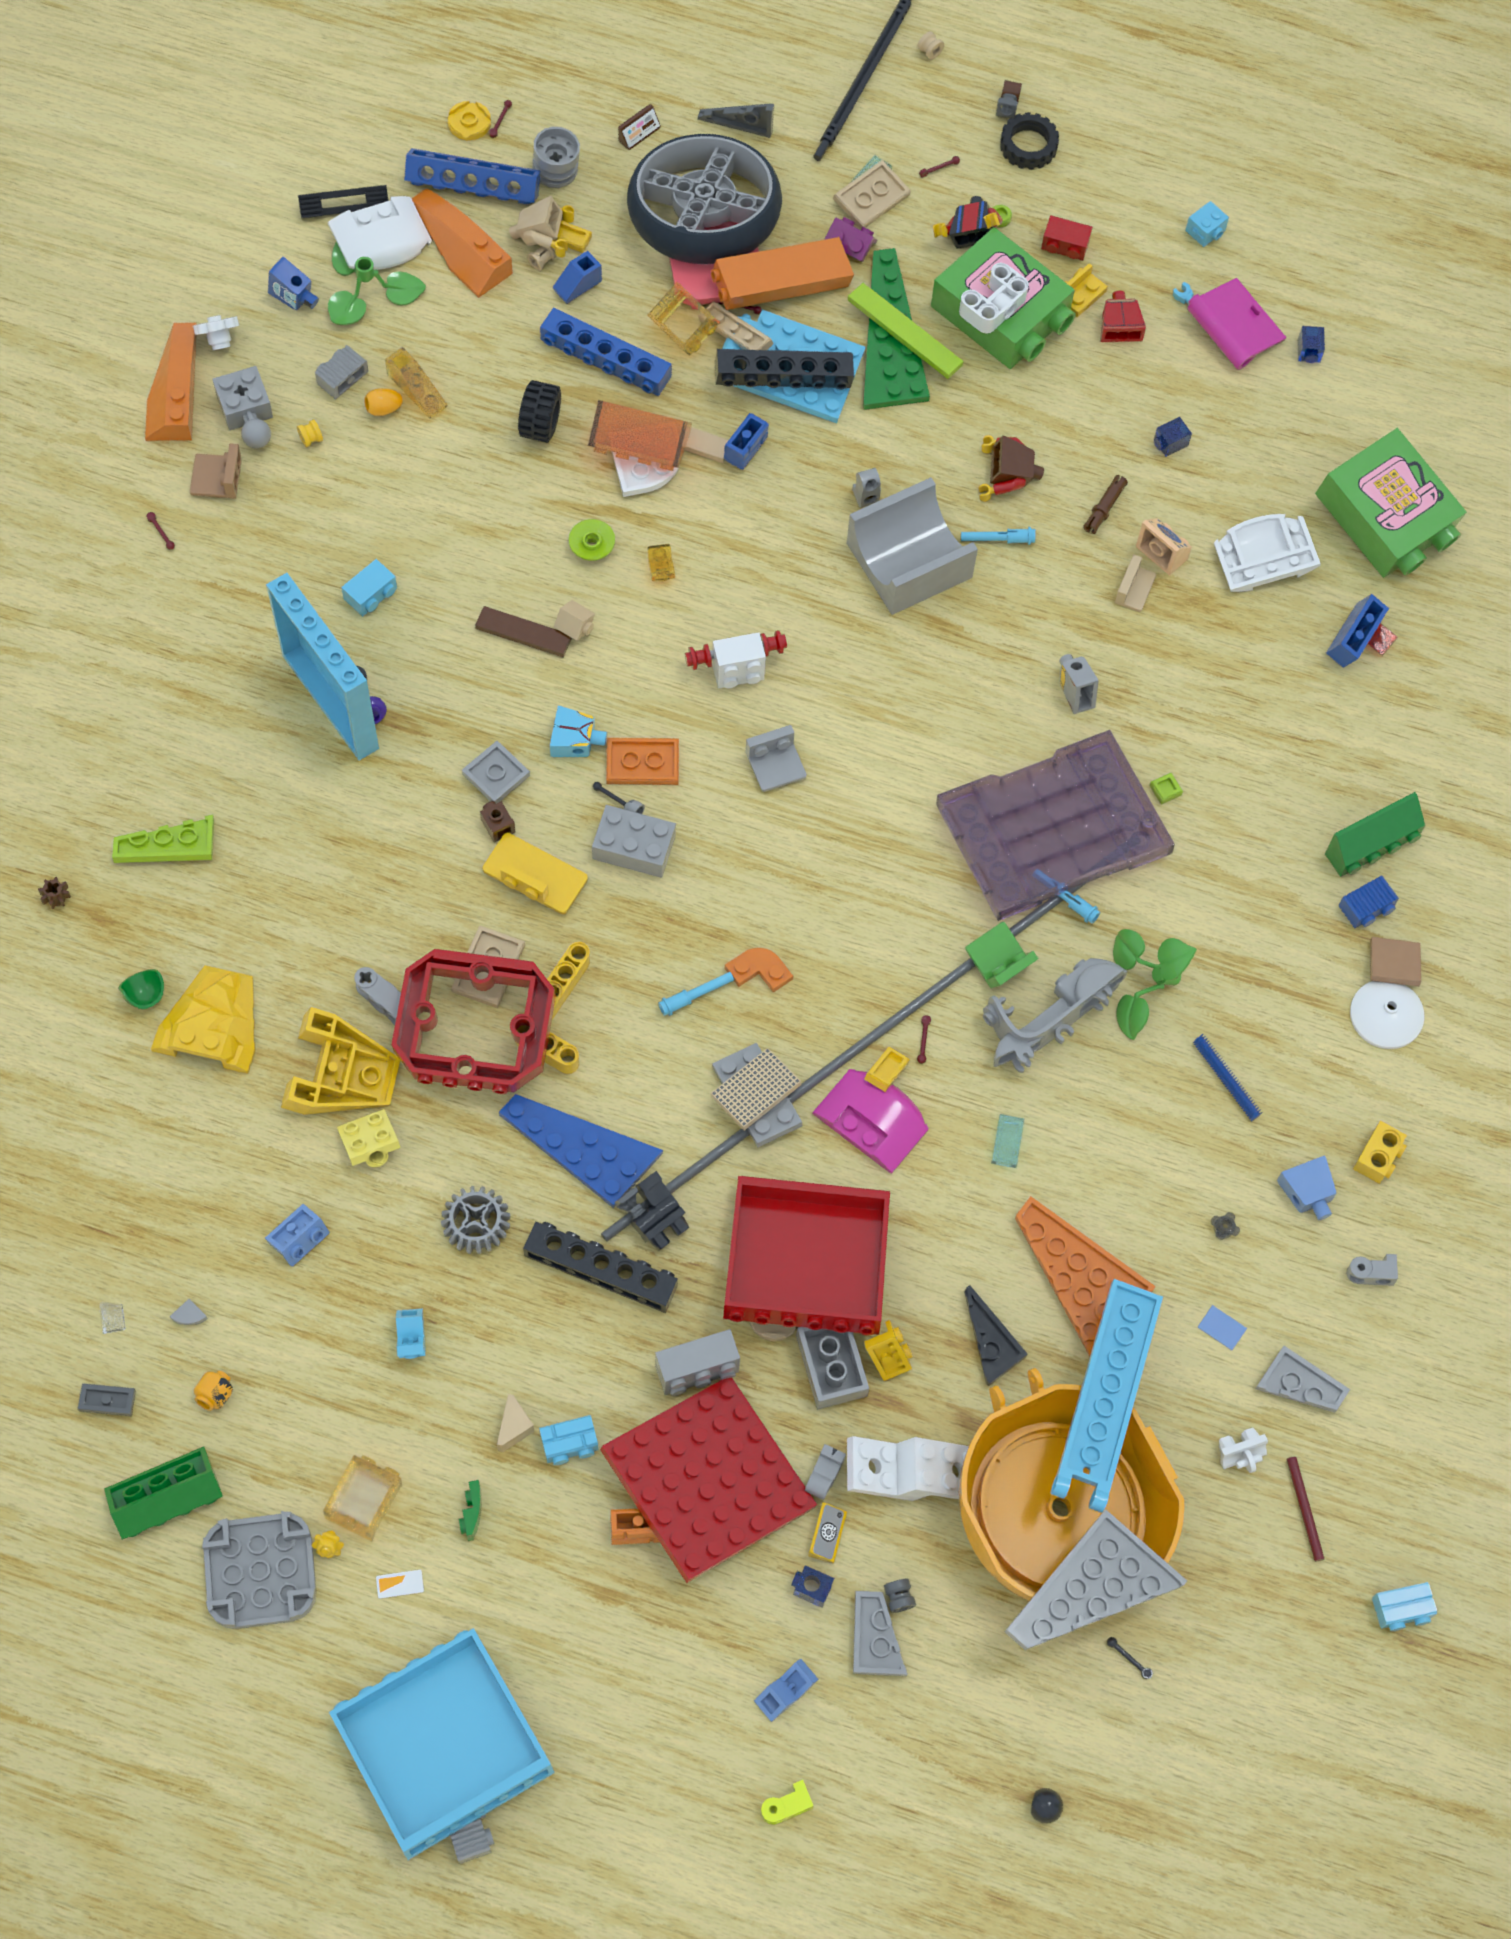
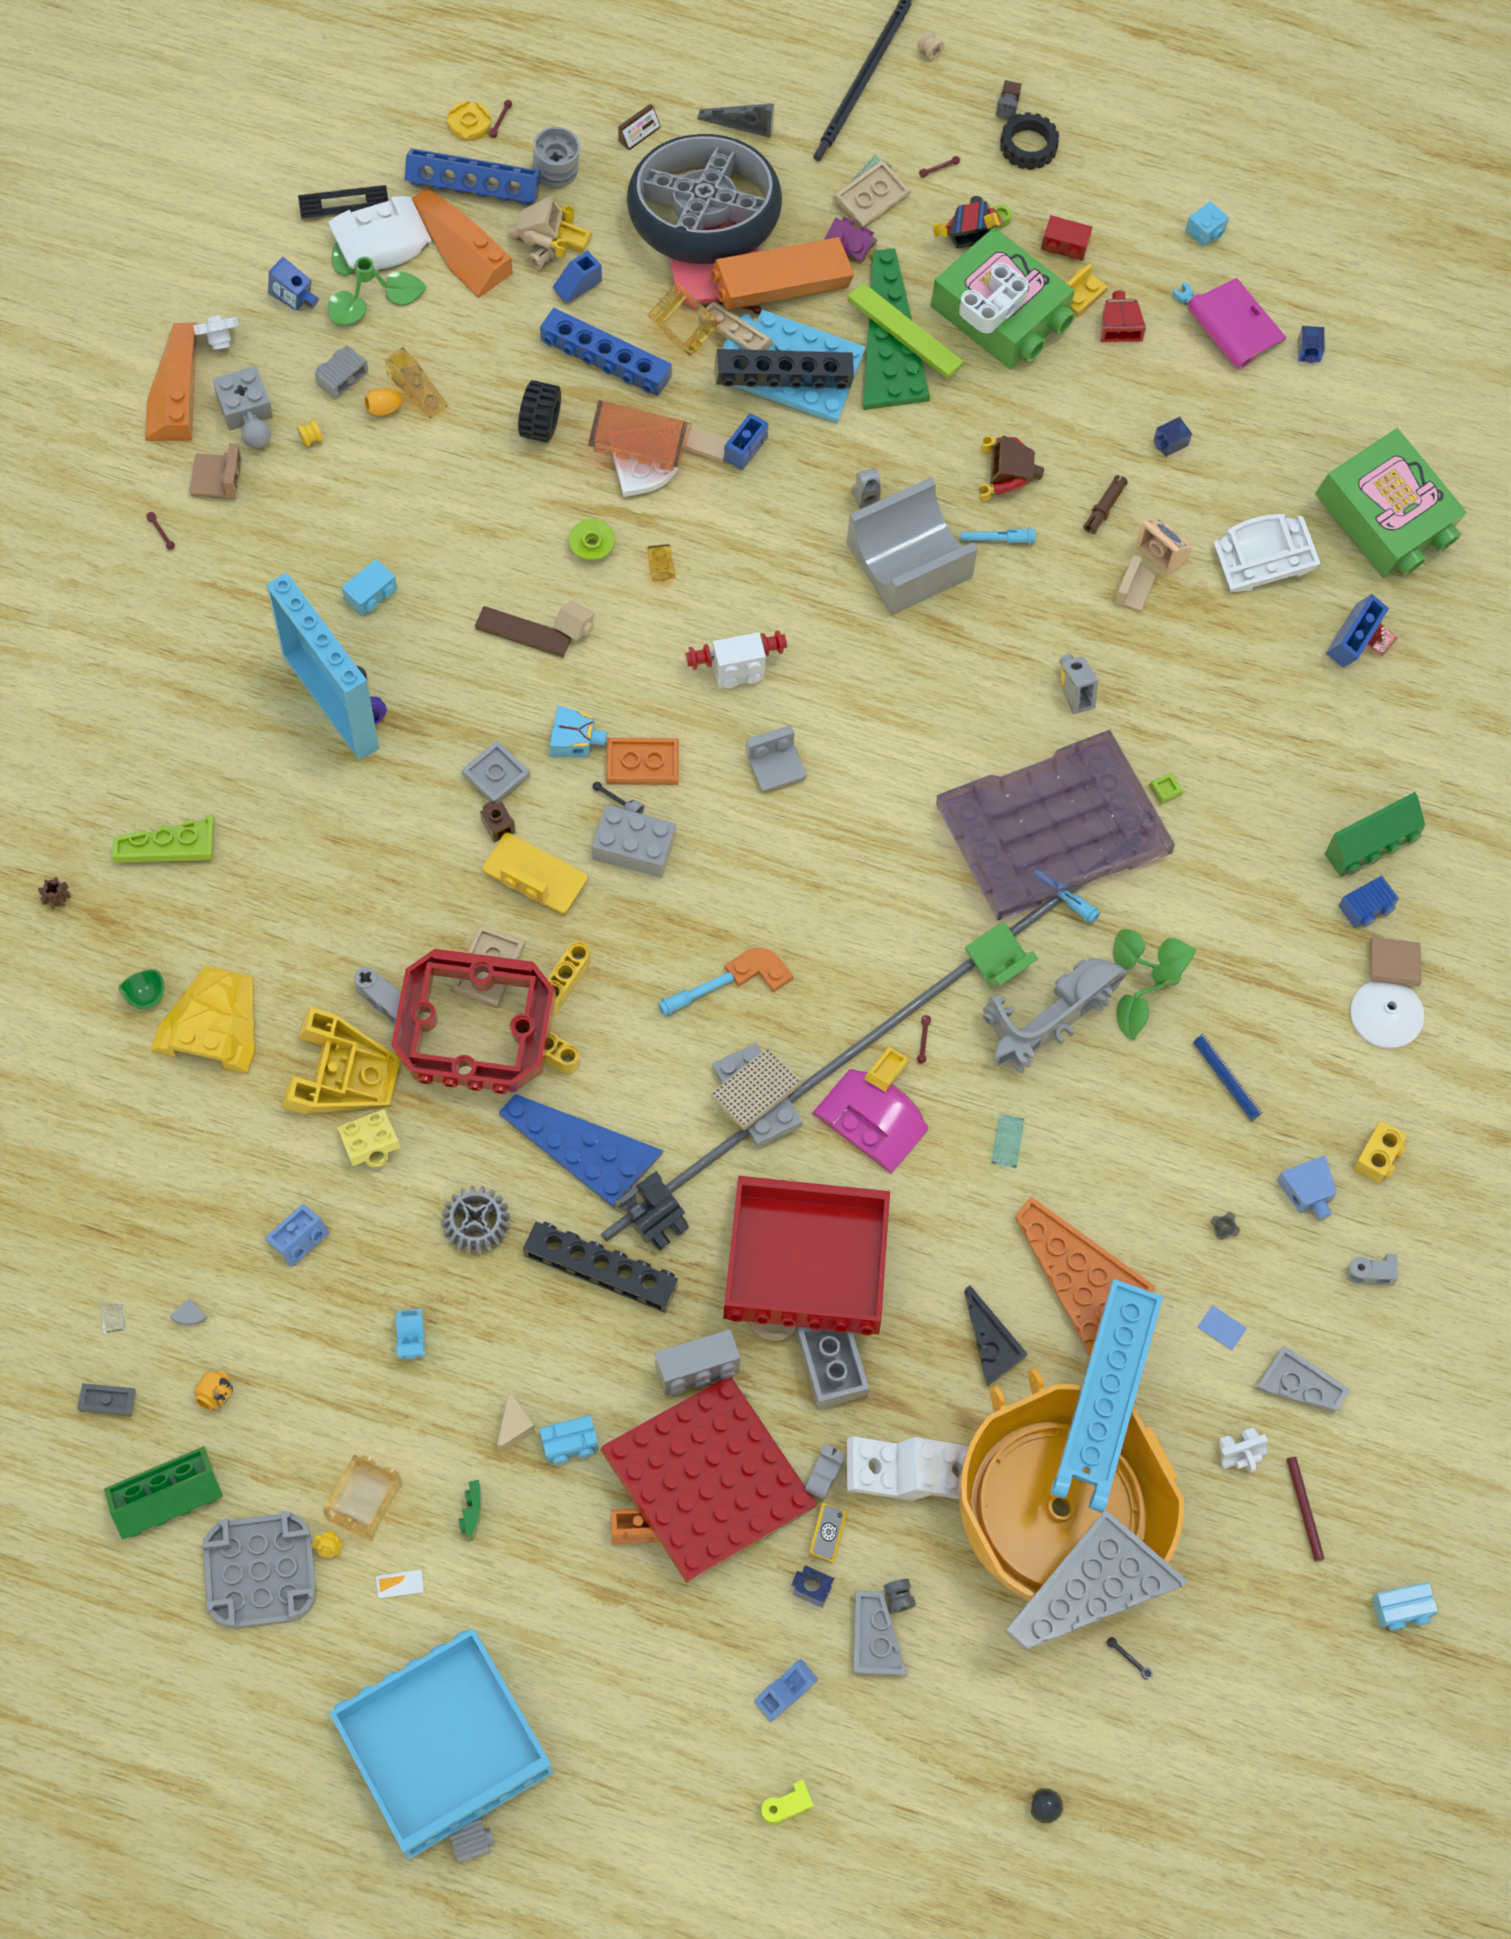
(889, 1352): yellow bracket -> none

